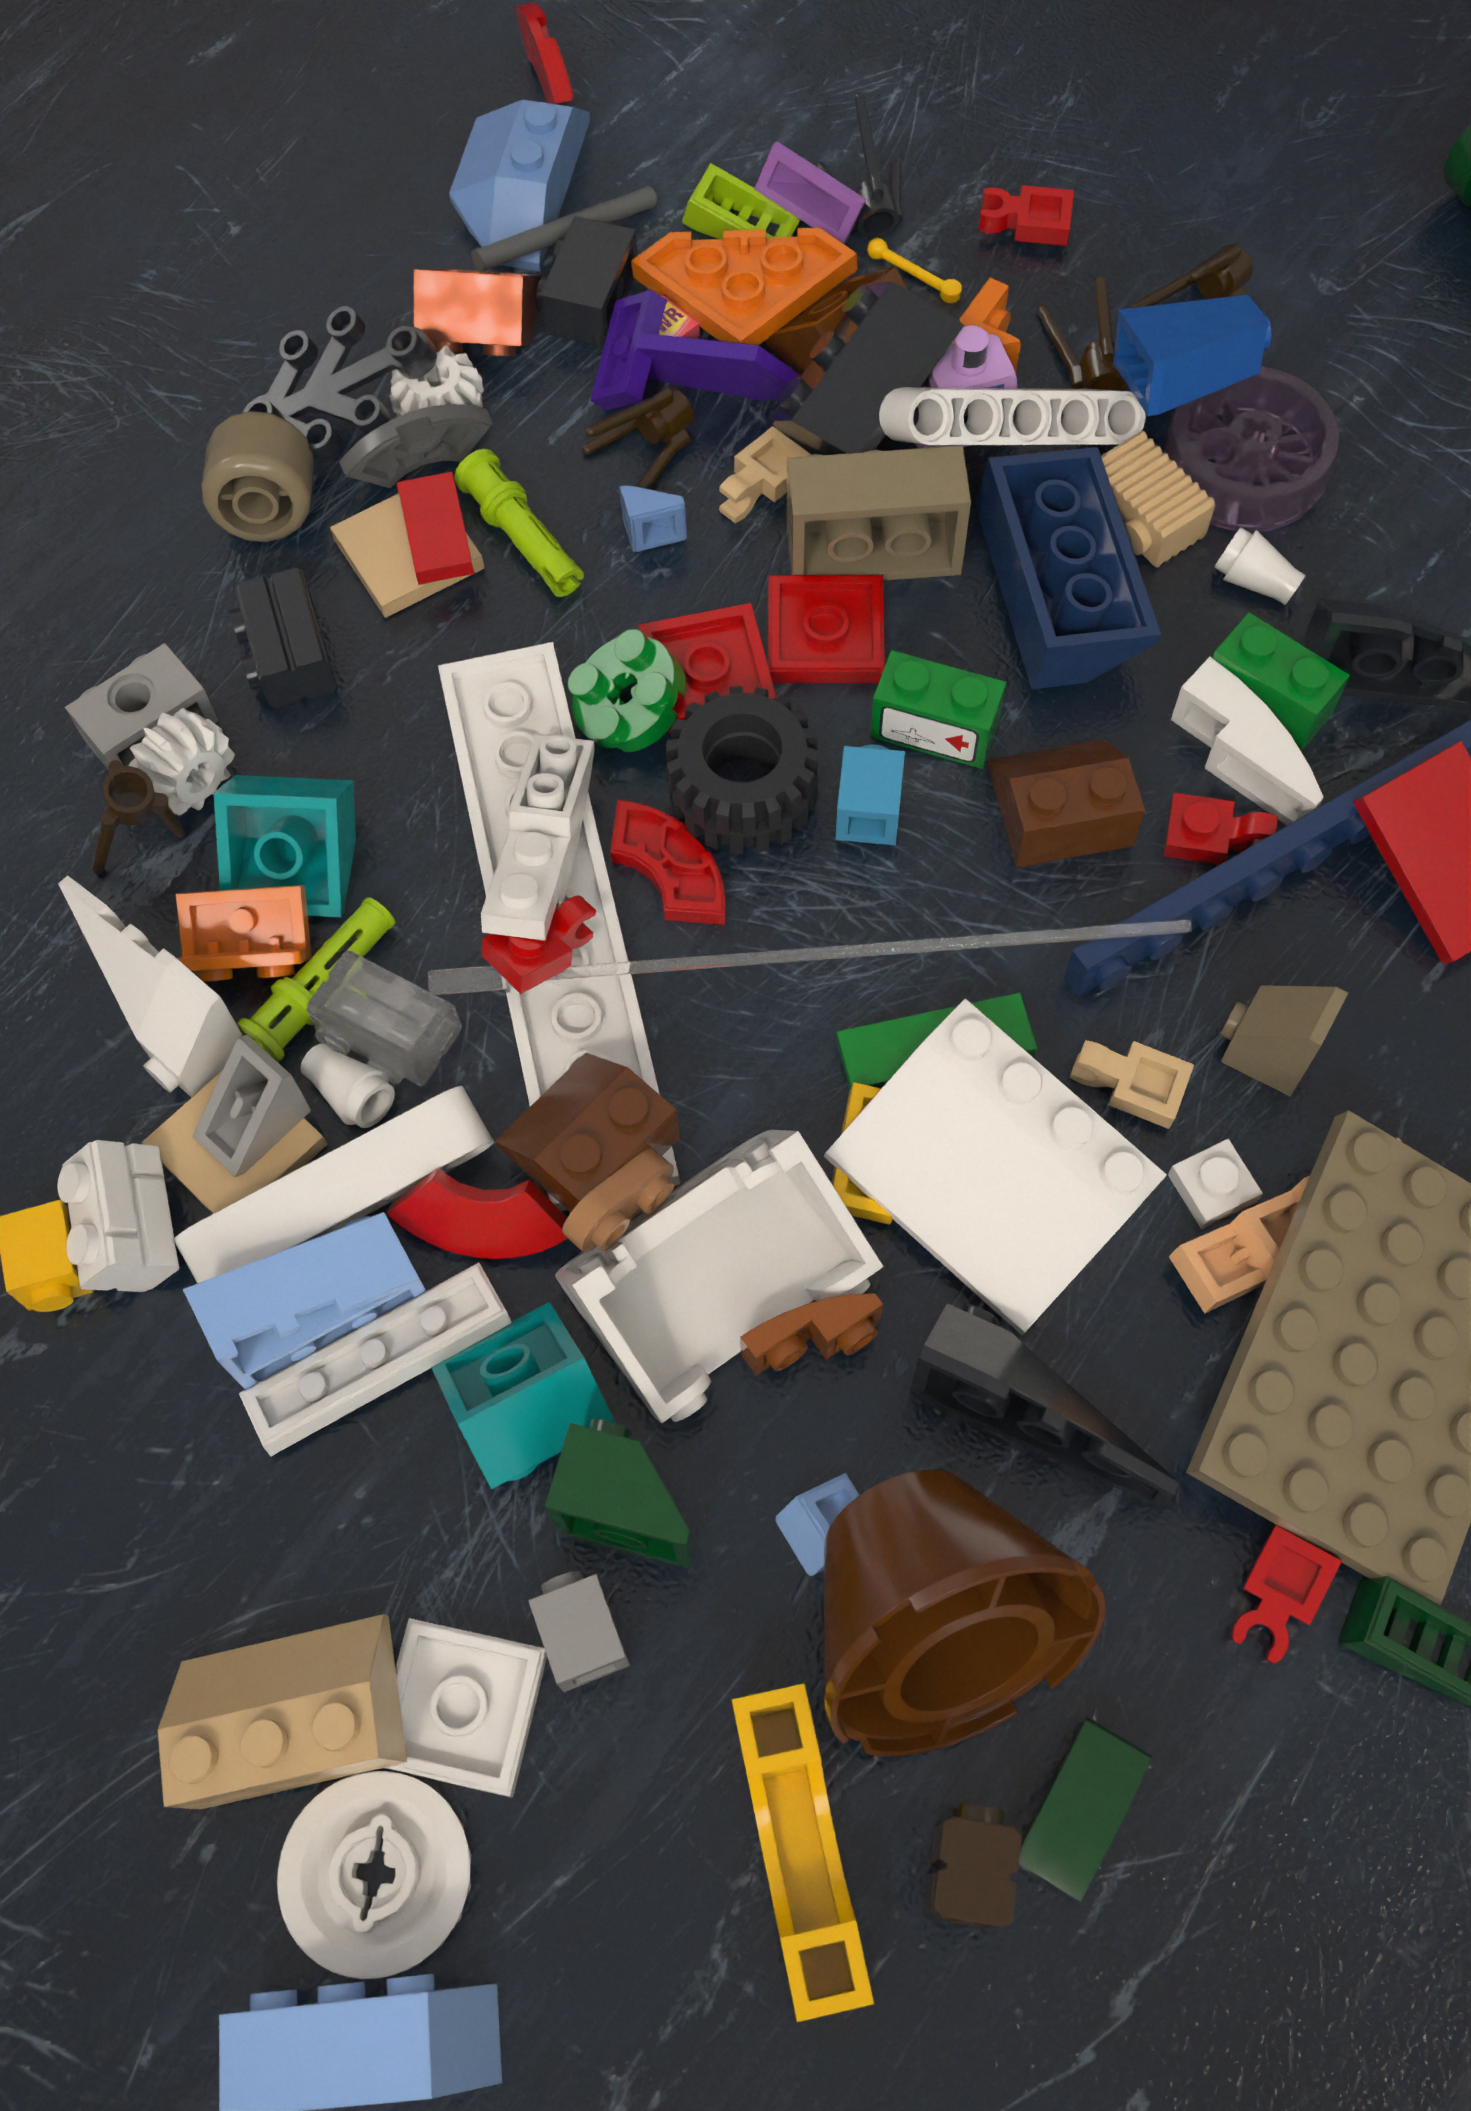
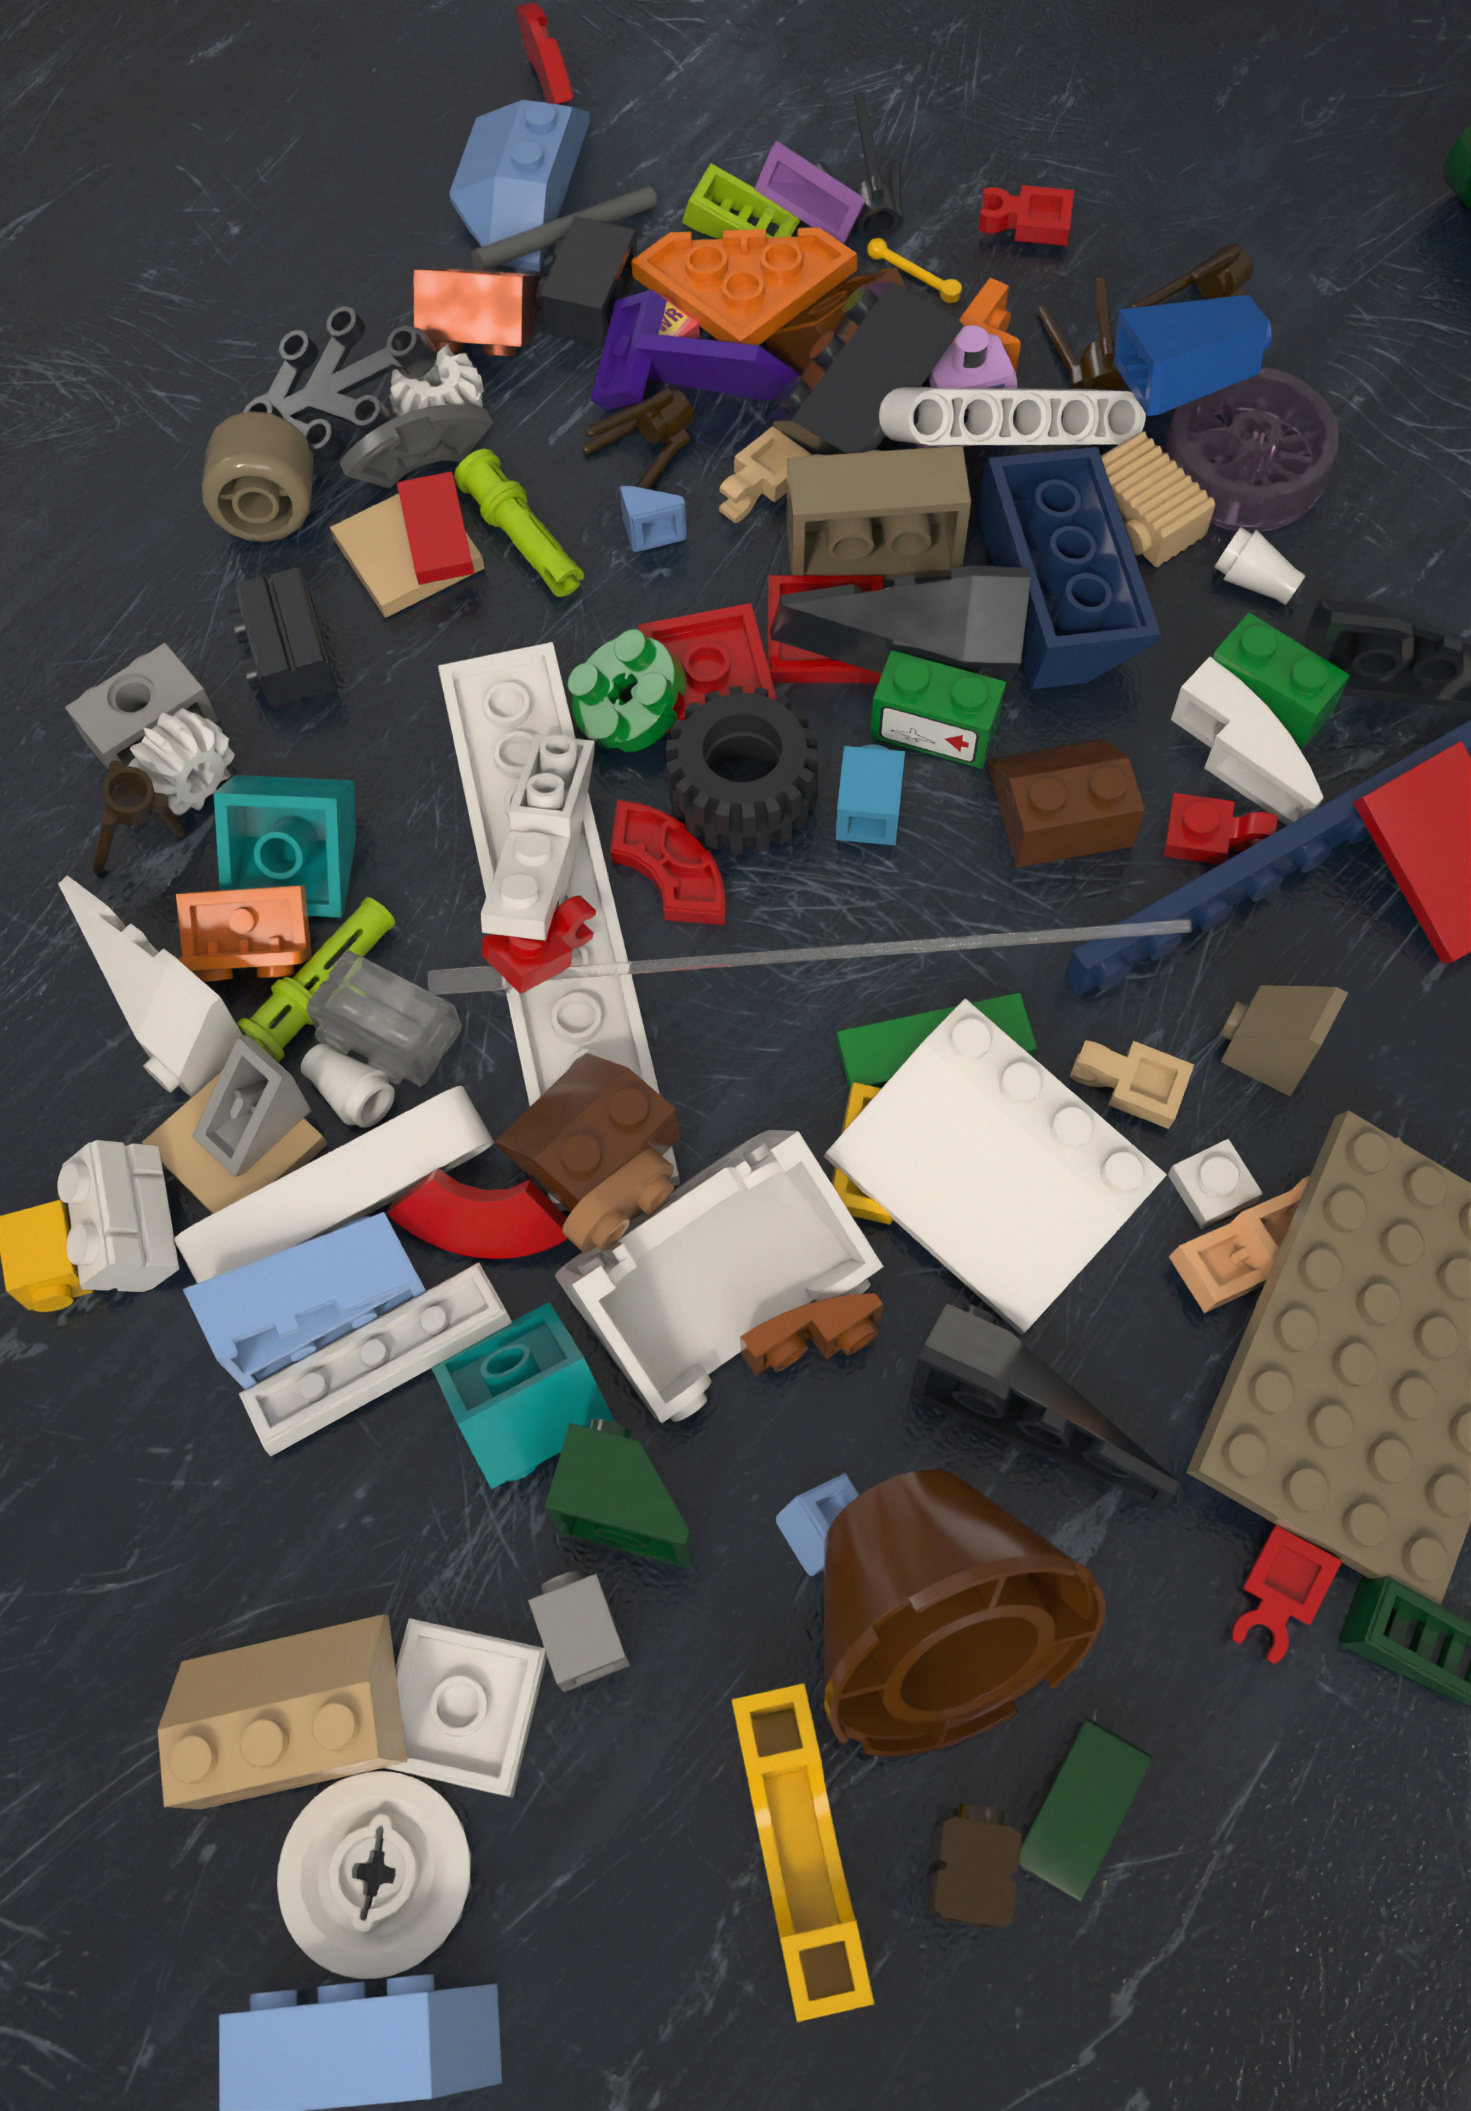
(957, 622): none -> black wedge

